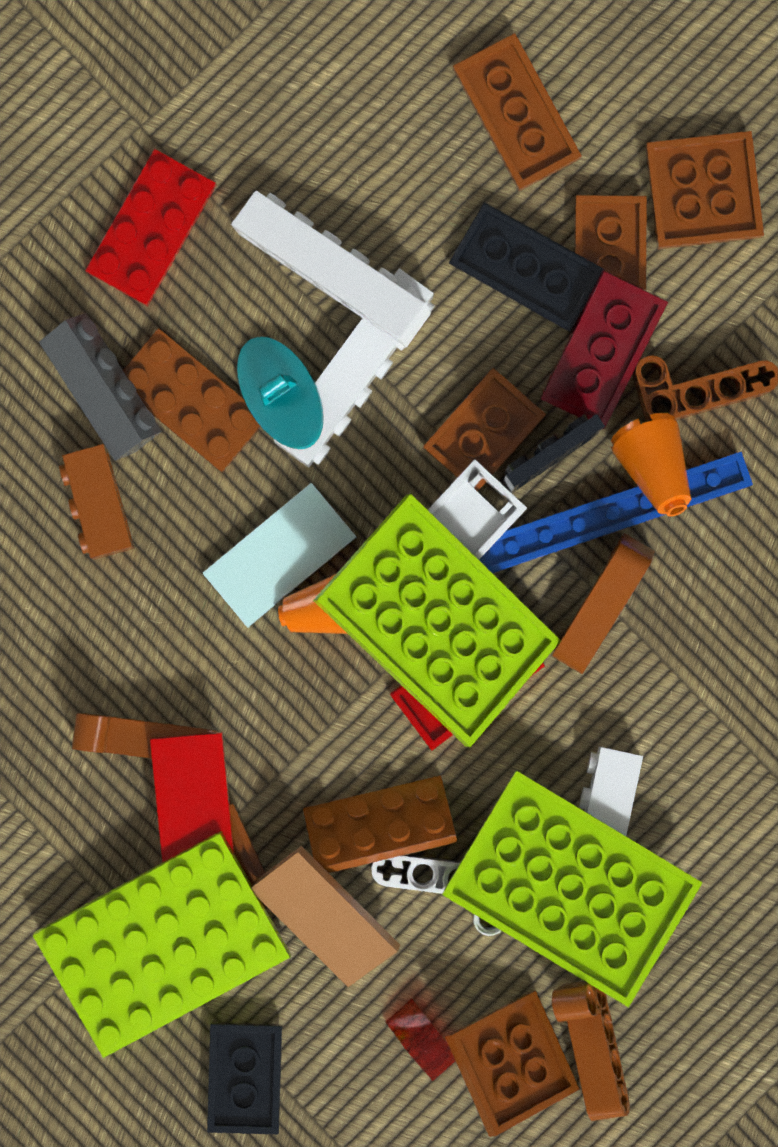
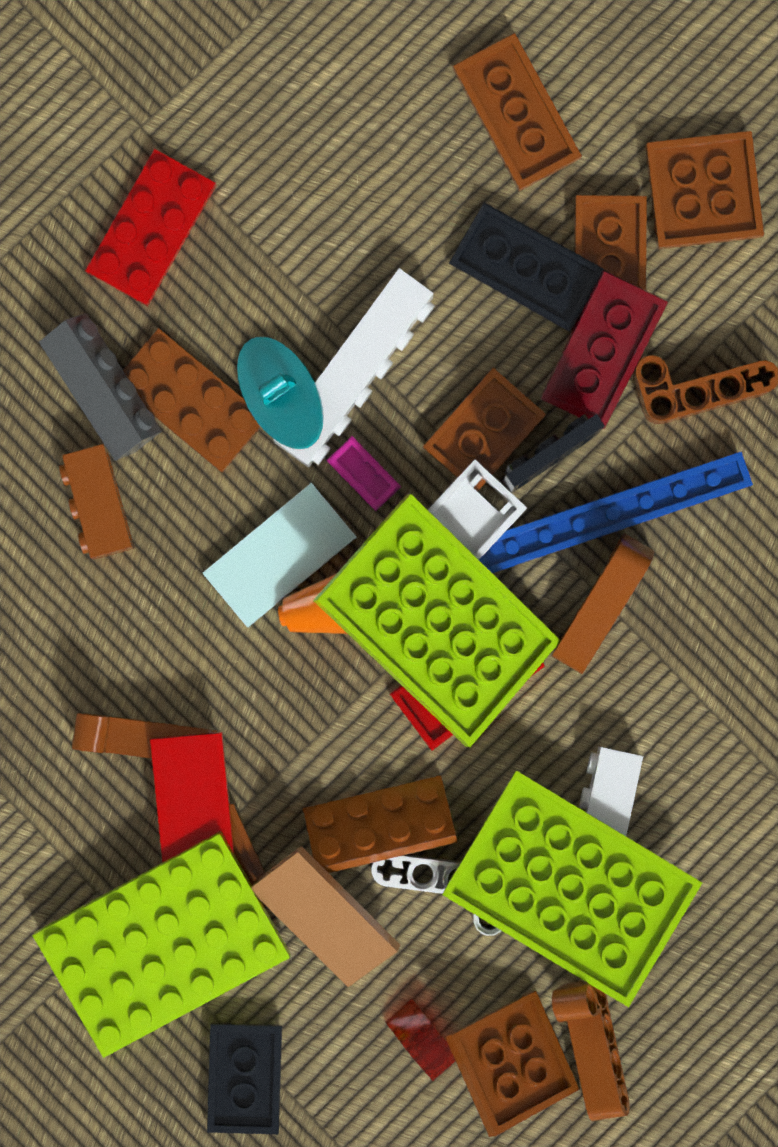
(331, 268): white brick -> none
(363, 473): none -> dark pink plate
(655, 461): orange cone -> none

